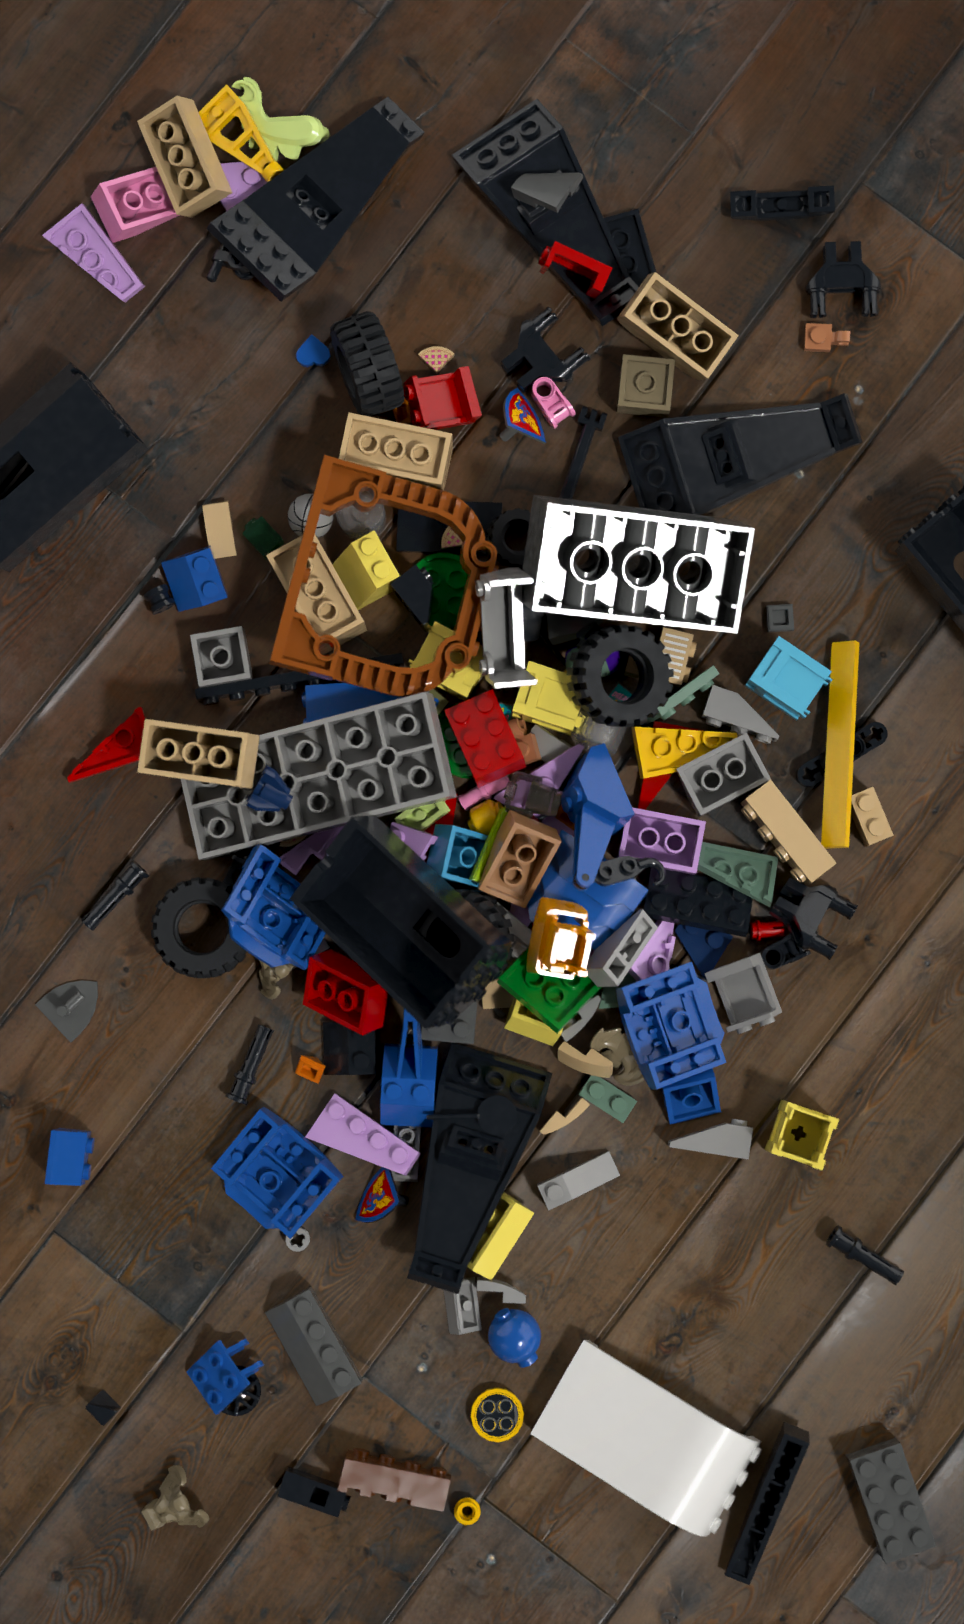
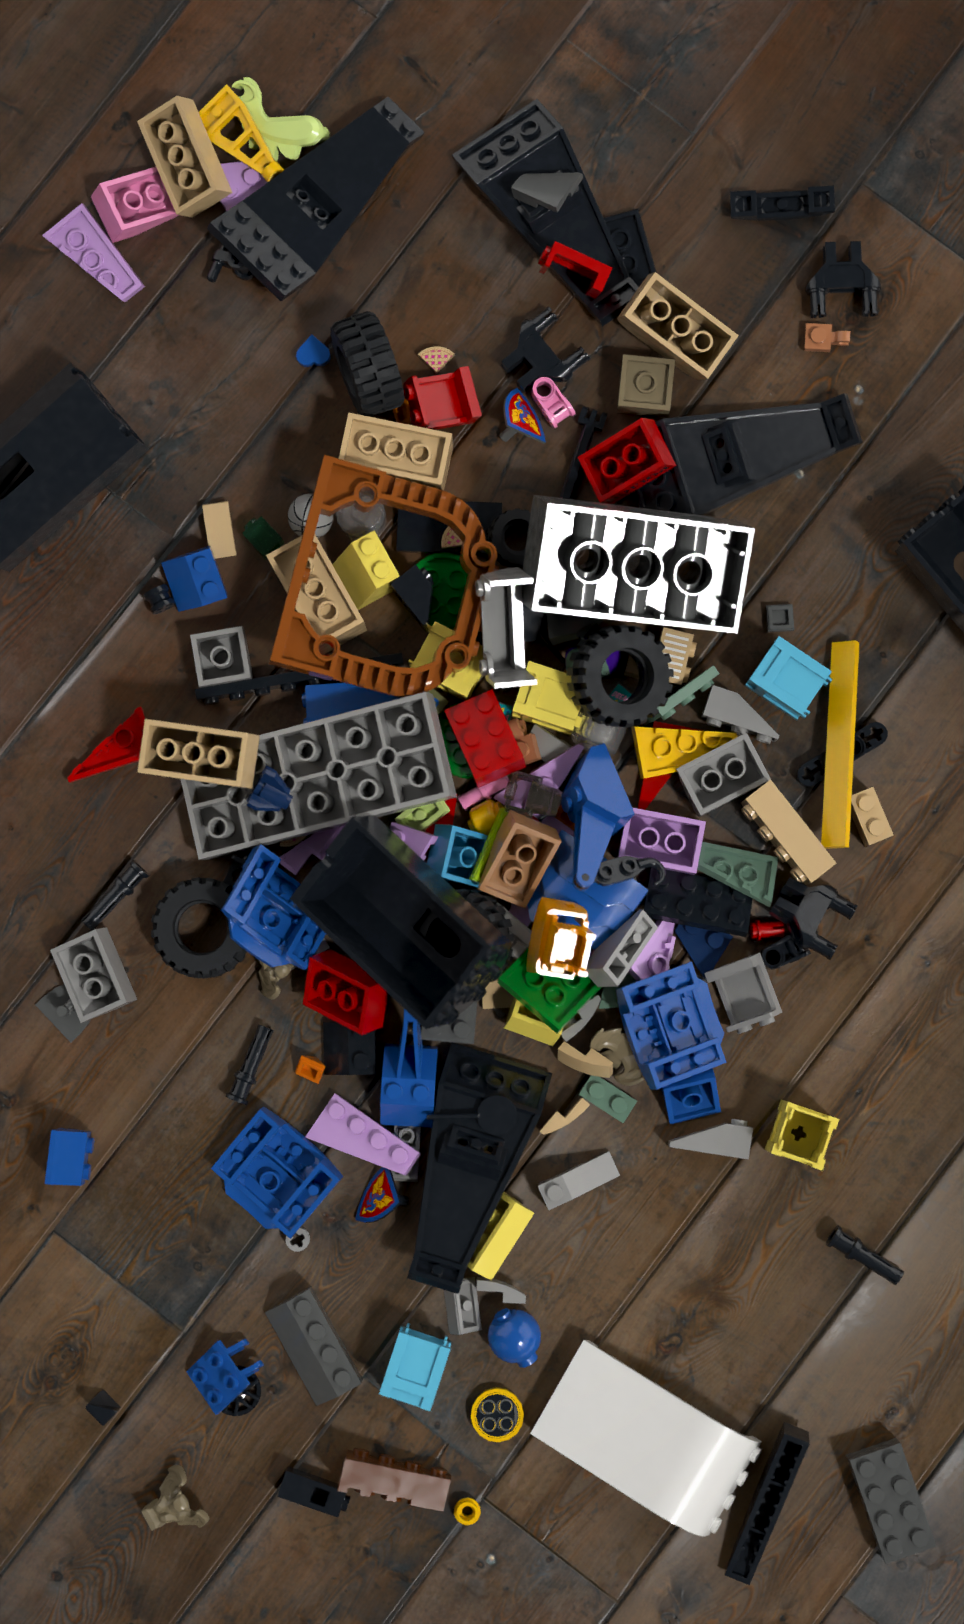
(93, 974): none -> light grey slope
(415, 1368): none -> medium azure container
(627, 461): none -> red brick

